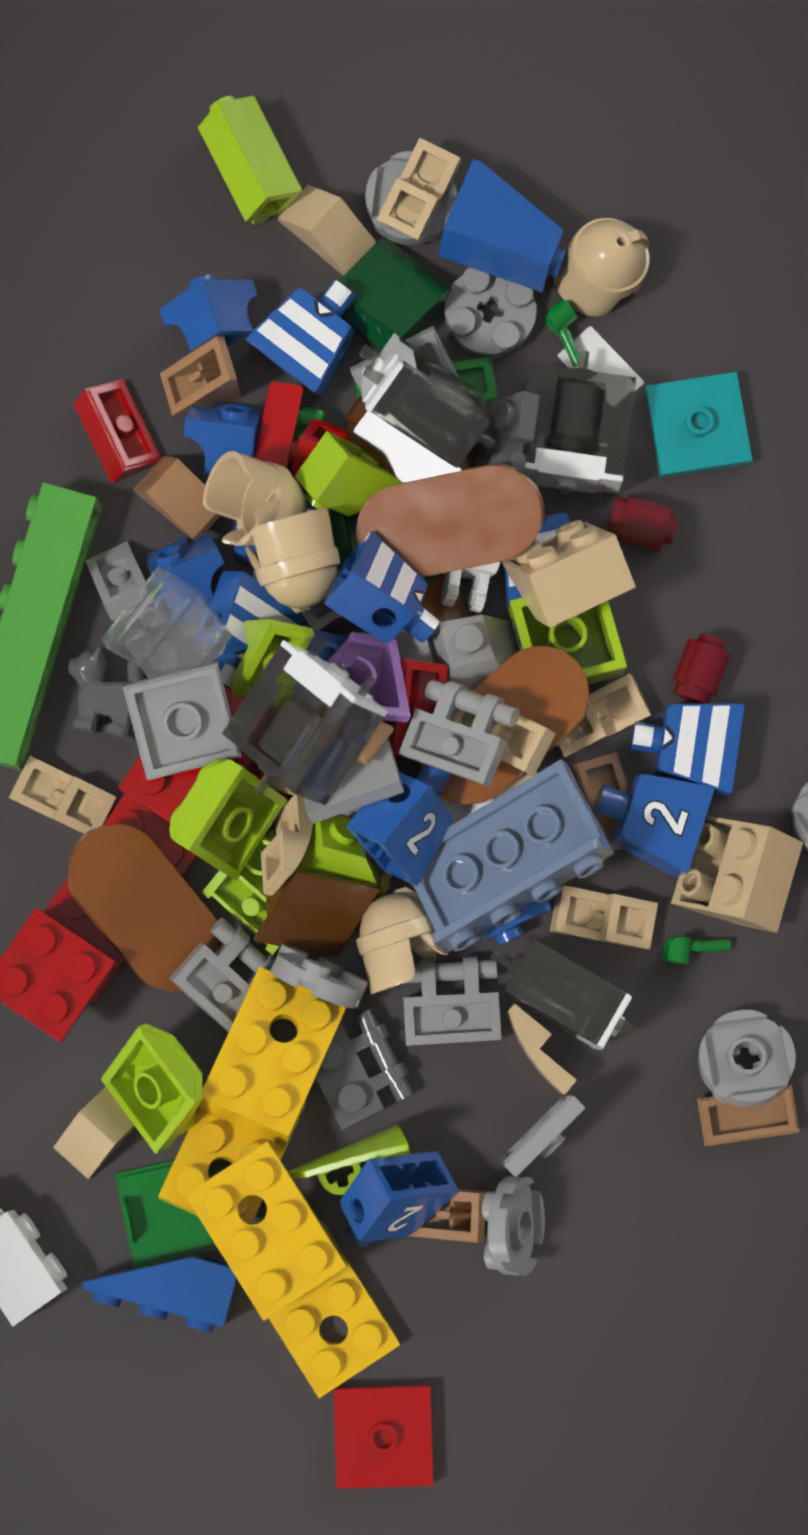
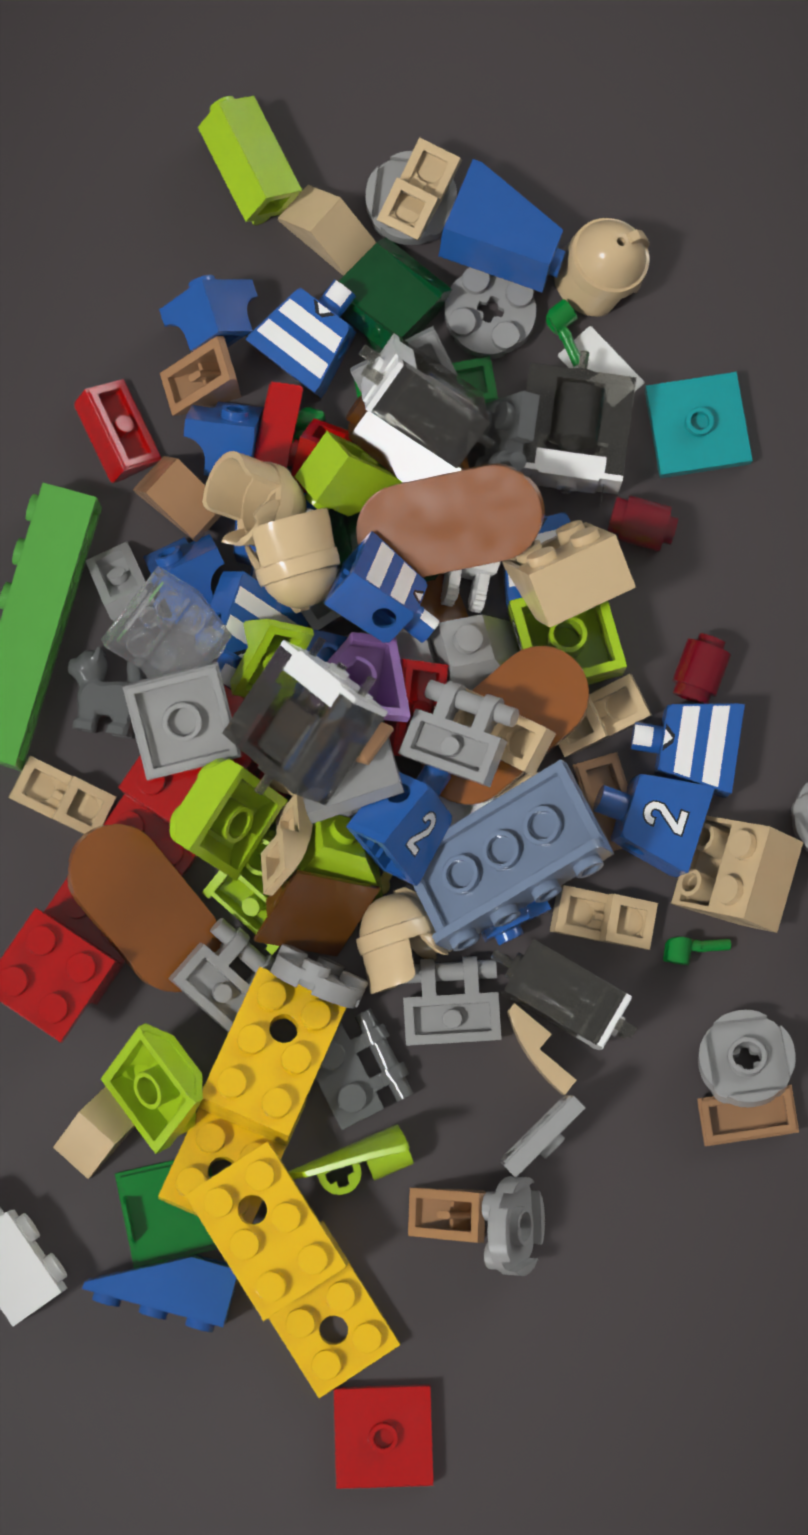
(396, 1196): blue torso -> none

